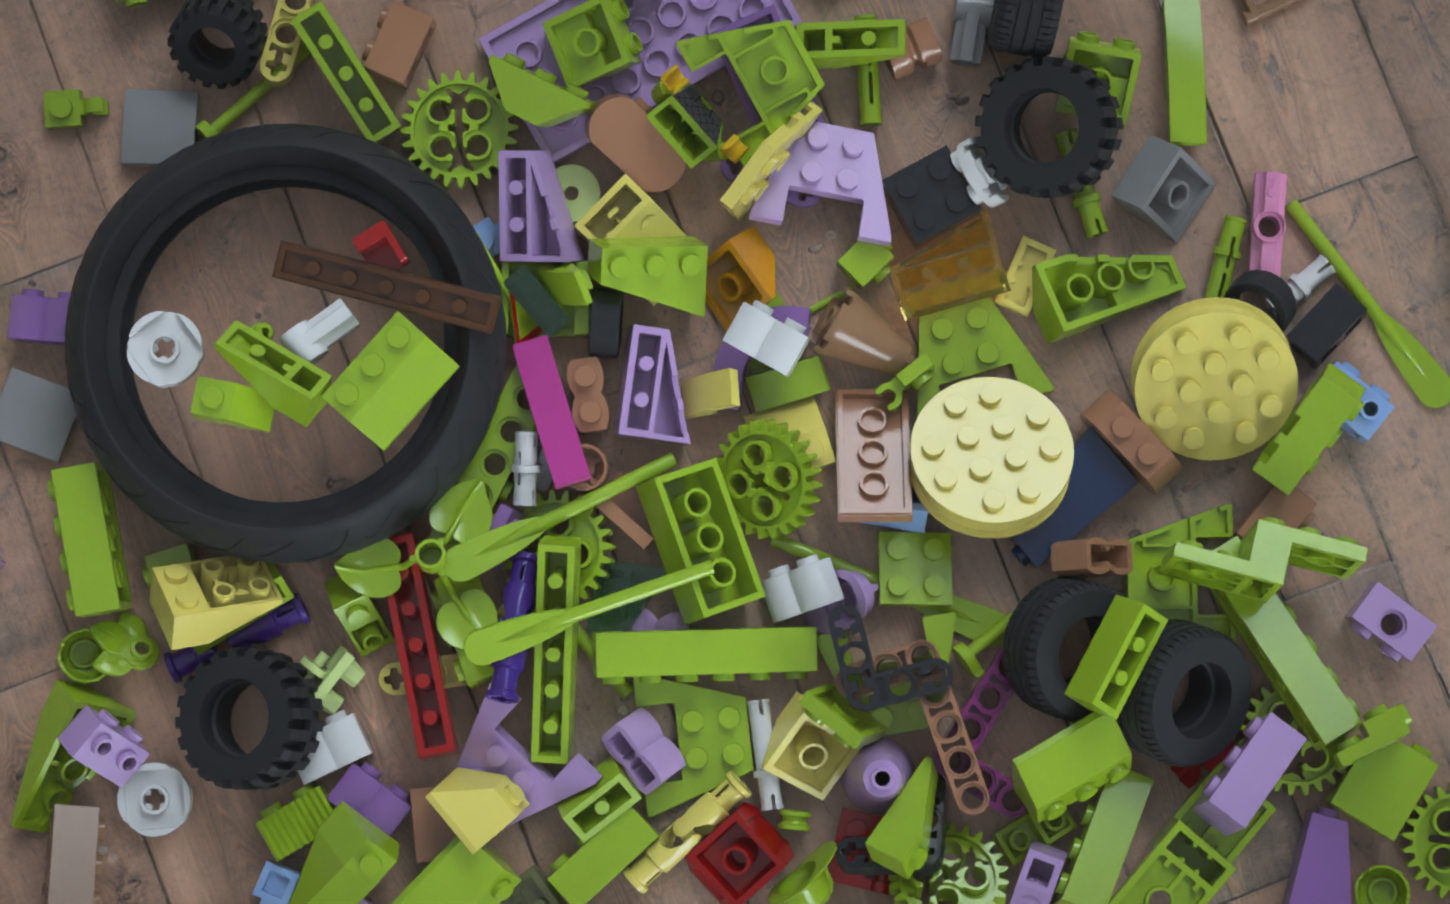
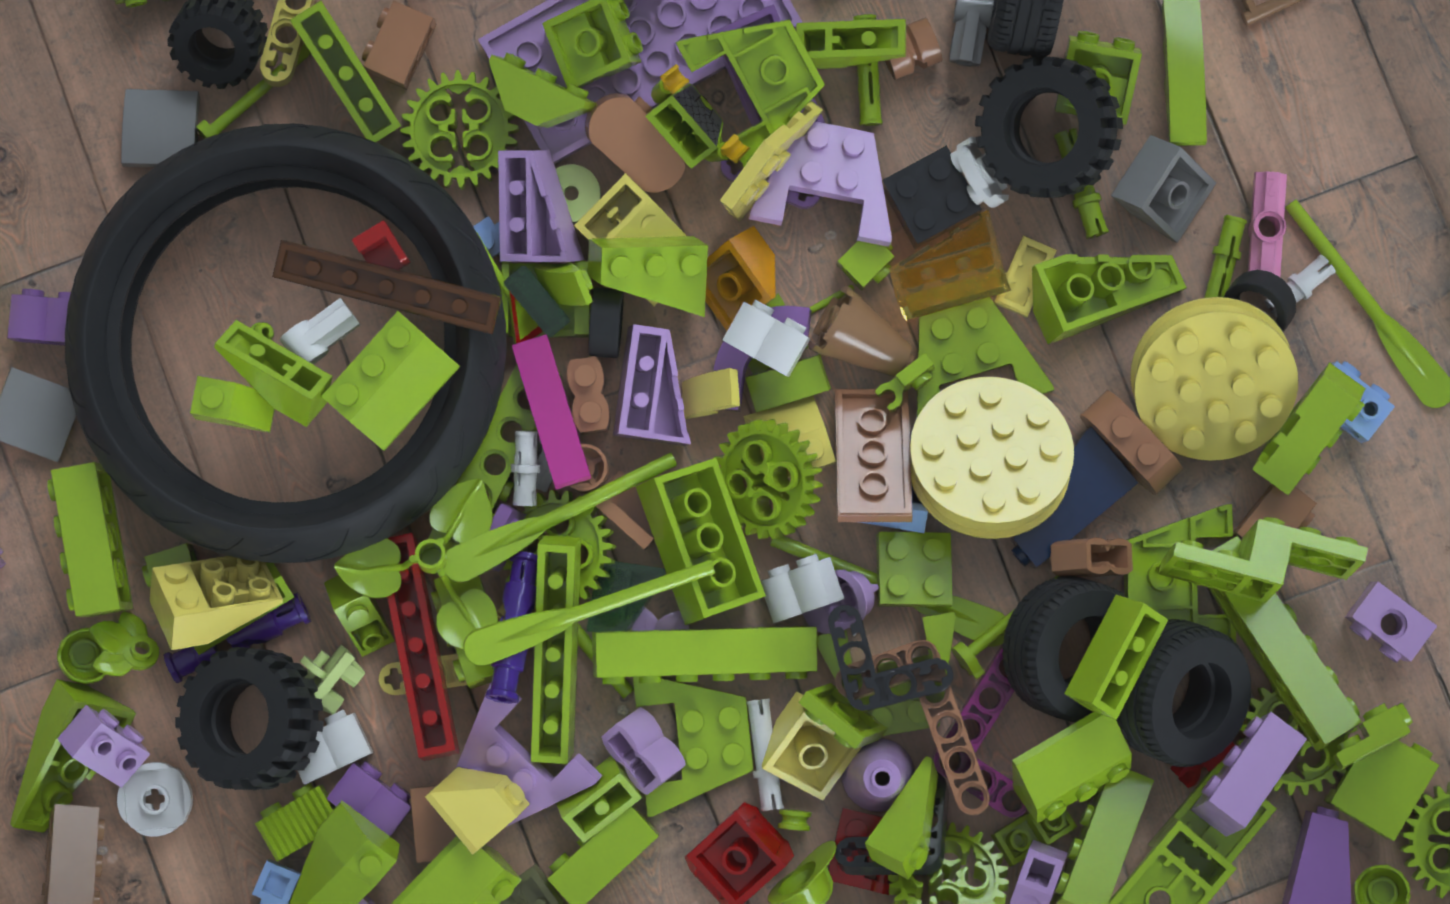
(67, 108): lime plate -> none
(170, 327): white plate -> none
(696, 823): light yellow piece -> none
(1326, 326): black hinge -> none

